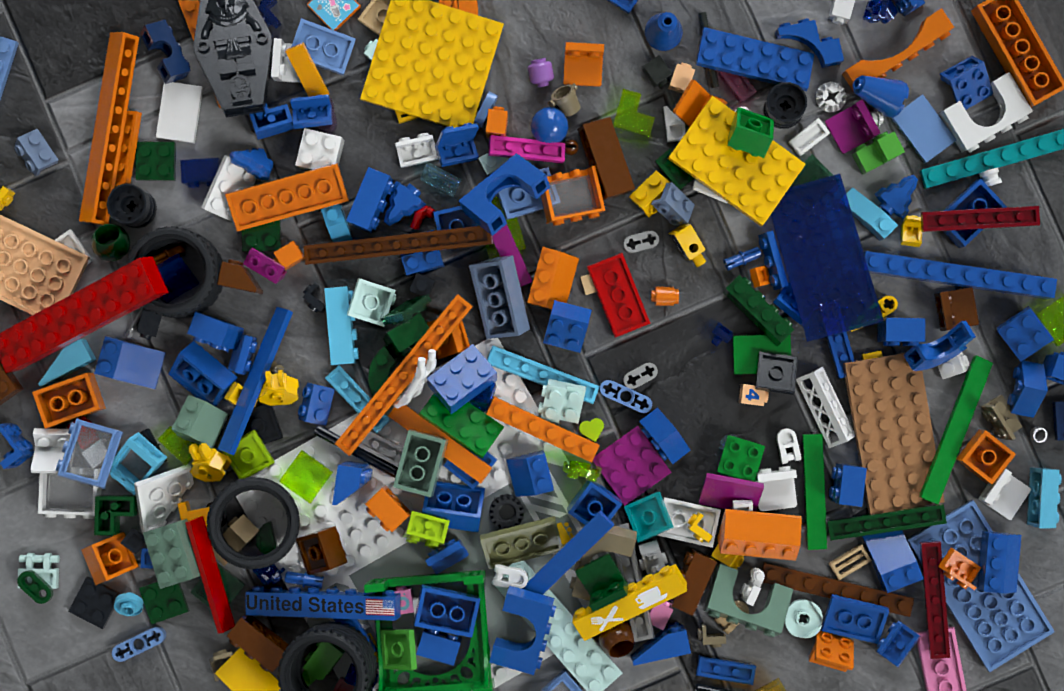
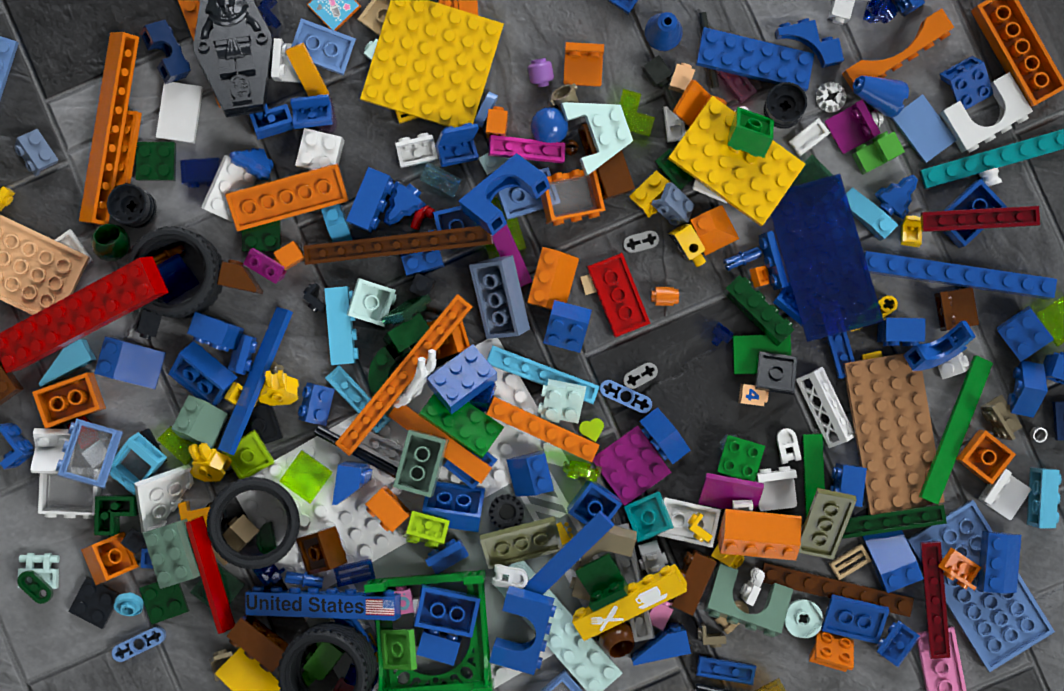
(356, 579): none -> clear blue tile
(606, 127): none -> light aqua wing
(714, 229): none -> orange slope
(826, 523): none -> olive plate

